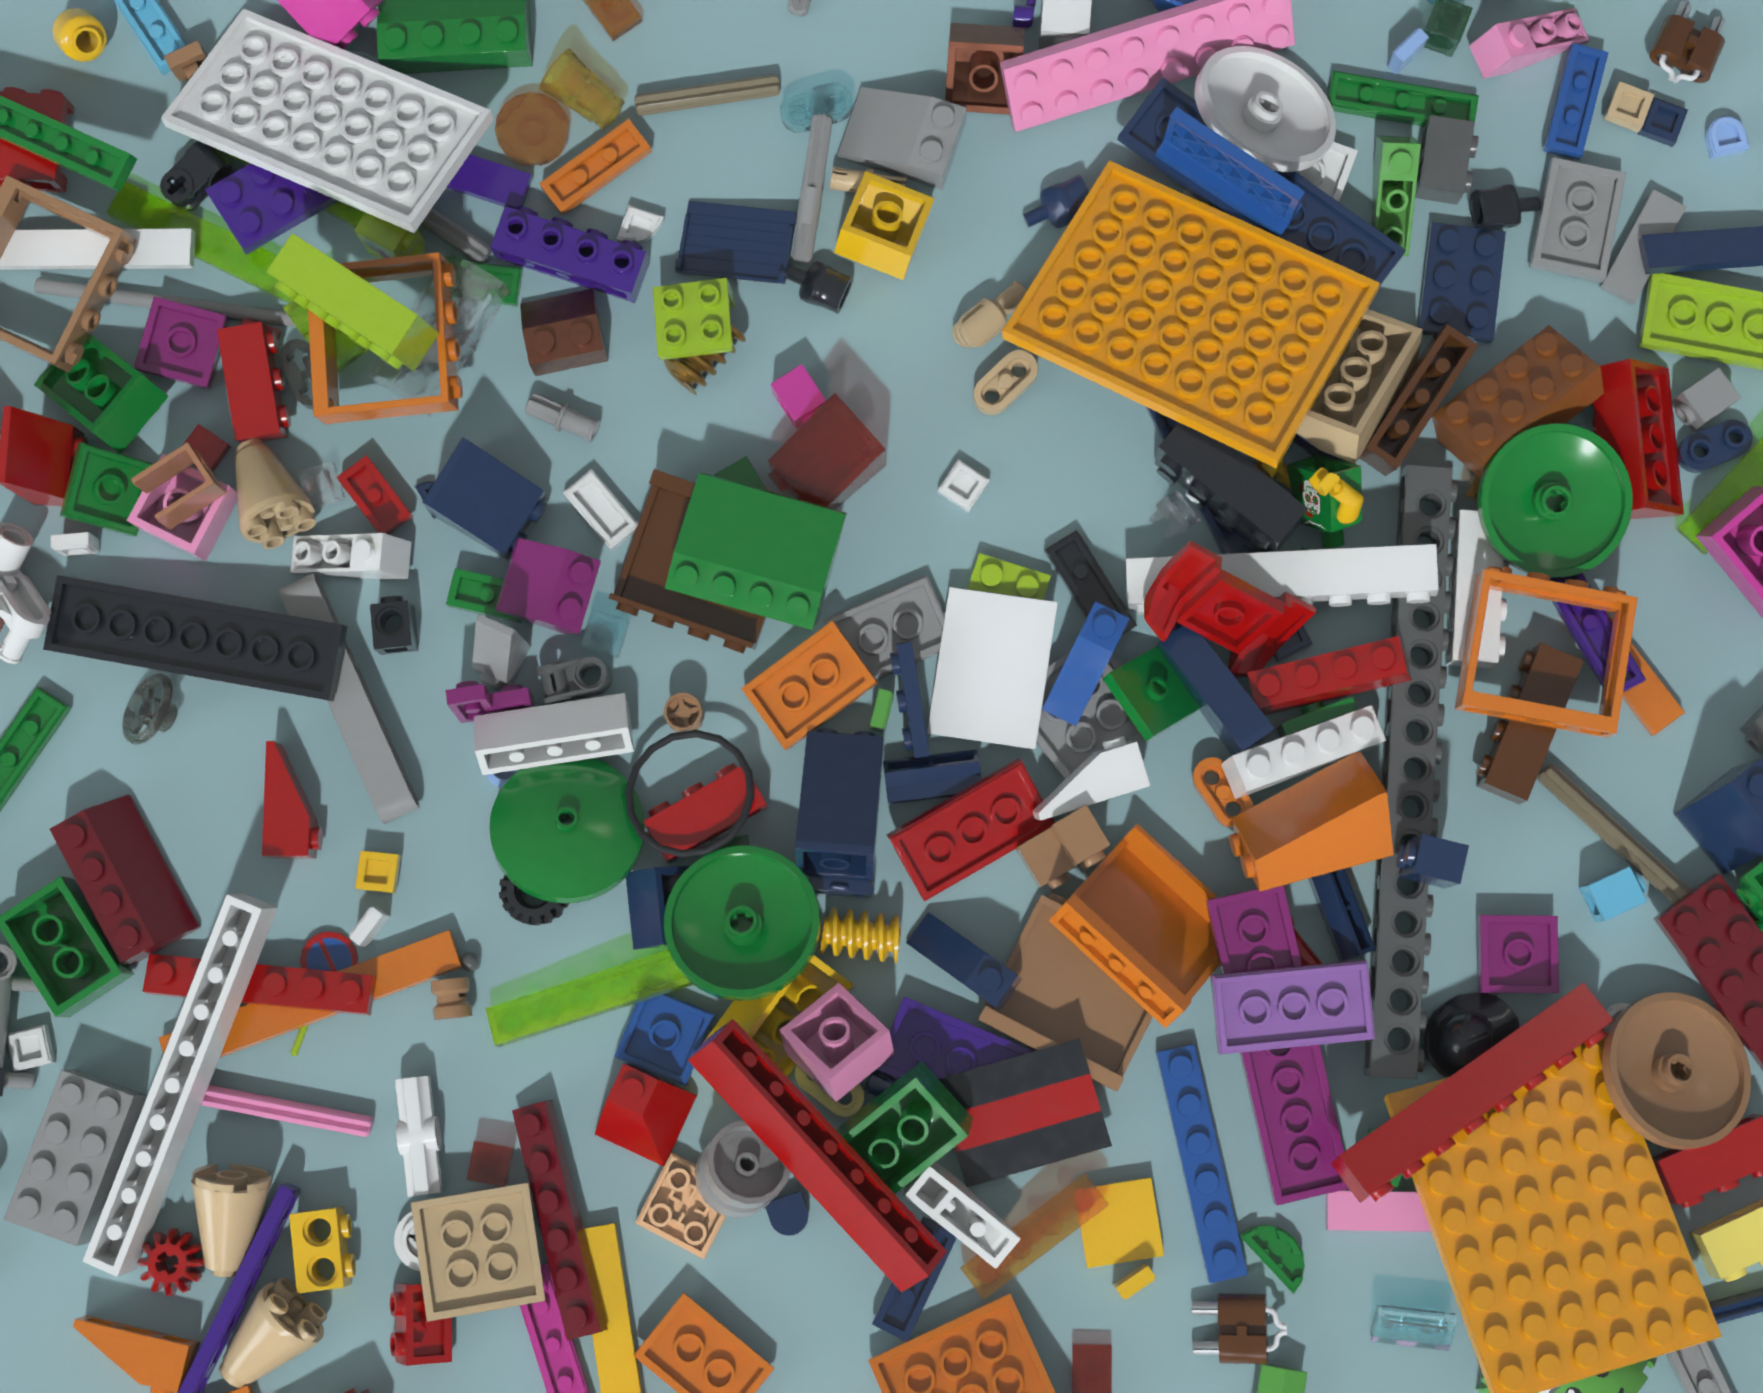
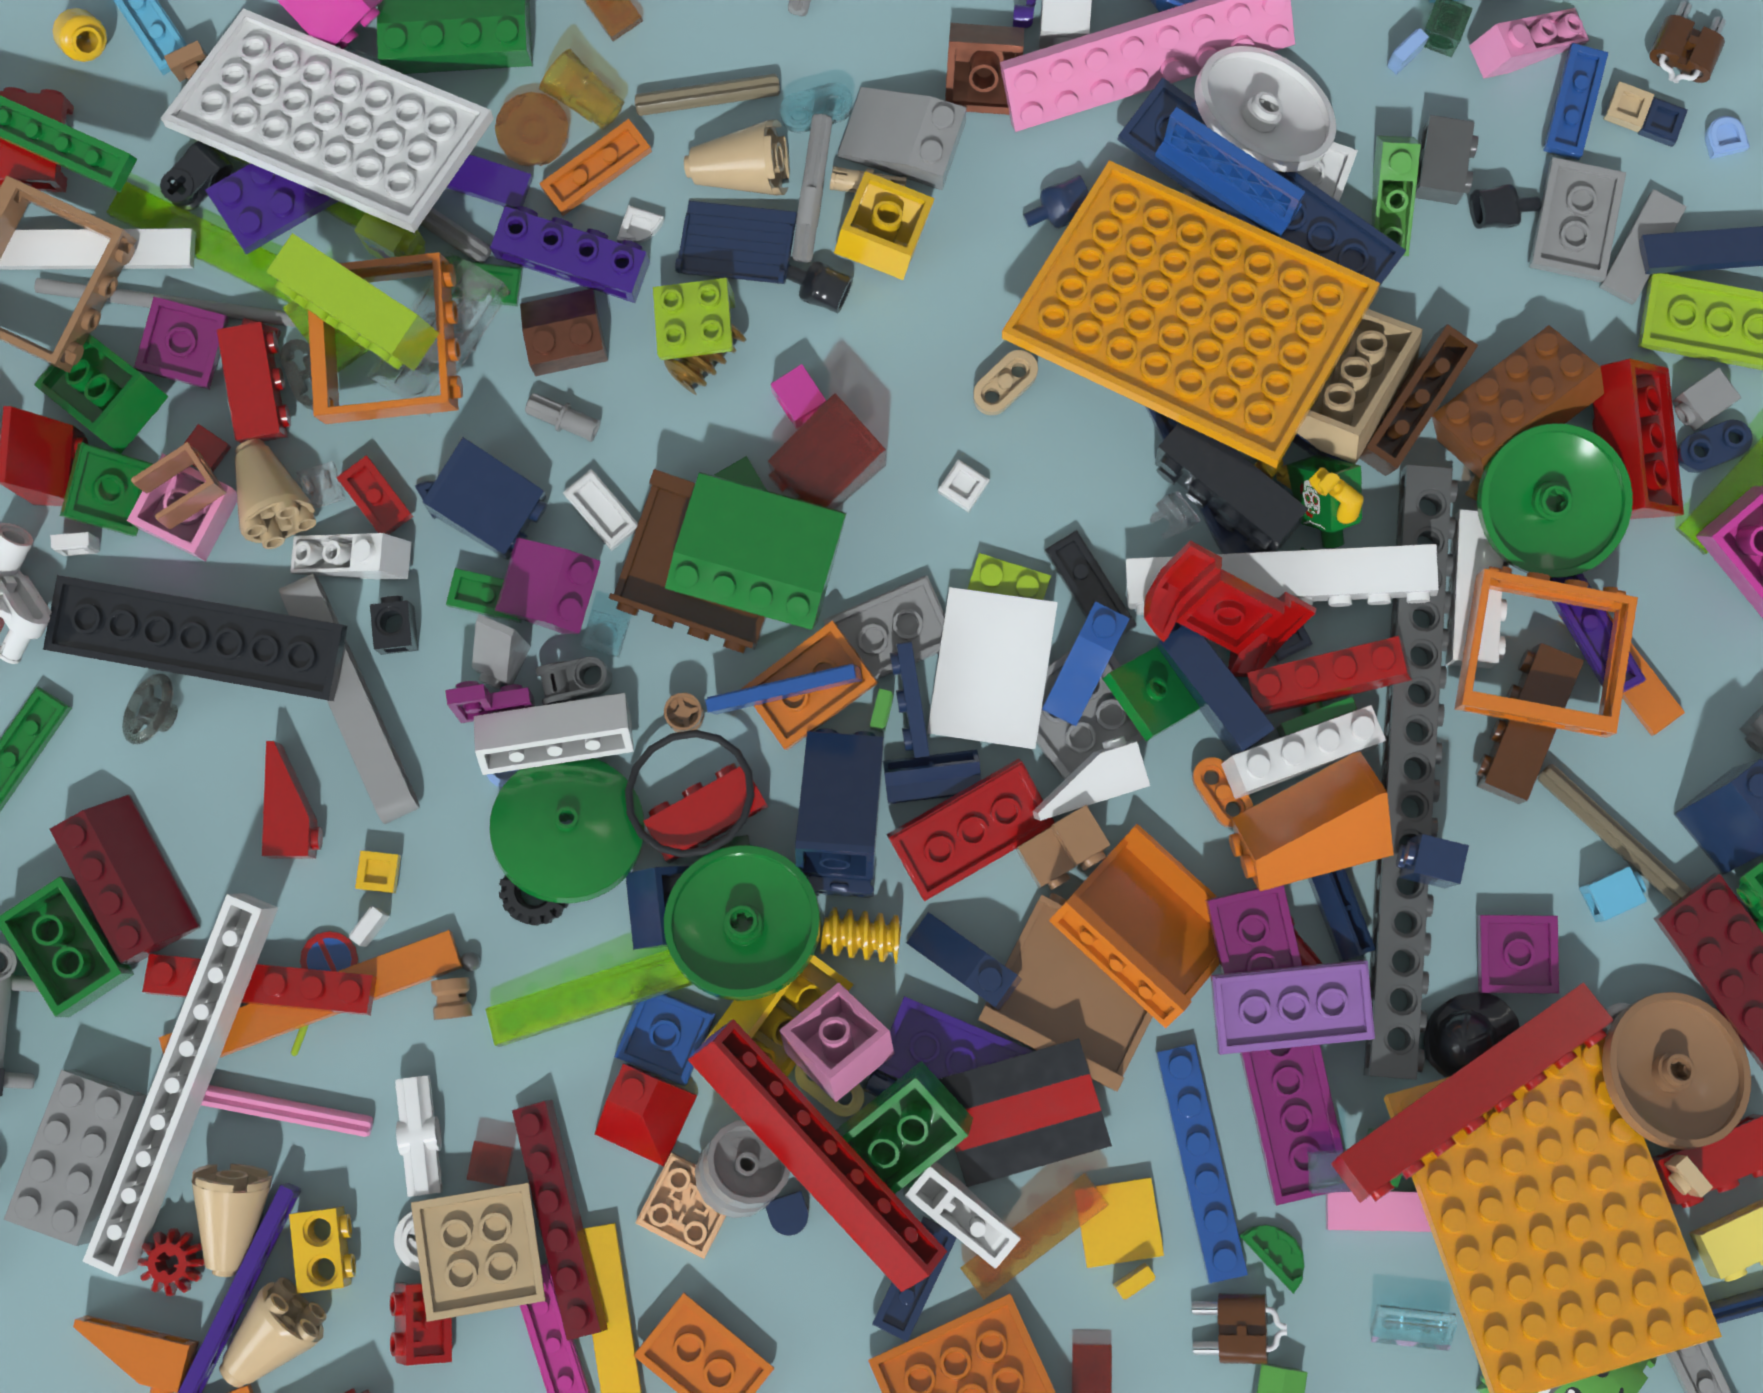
(30, 1048): white tile -> none
(742, 160): none -> tan cone
(783, 689): none -> blue tile
(987, 317): tan arm -> none
(1322, 1174): none -> clear light blue tile
(1397, 100): green tile -> none
(1461, 280): dark blue plate -> none
(1687, 1177): none -> tan plate

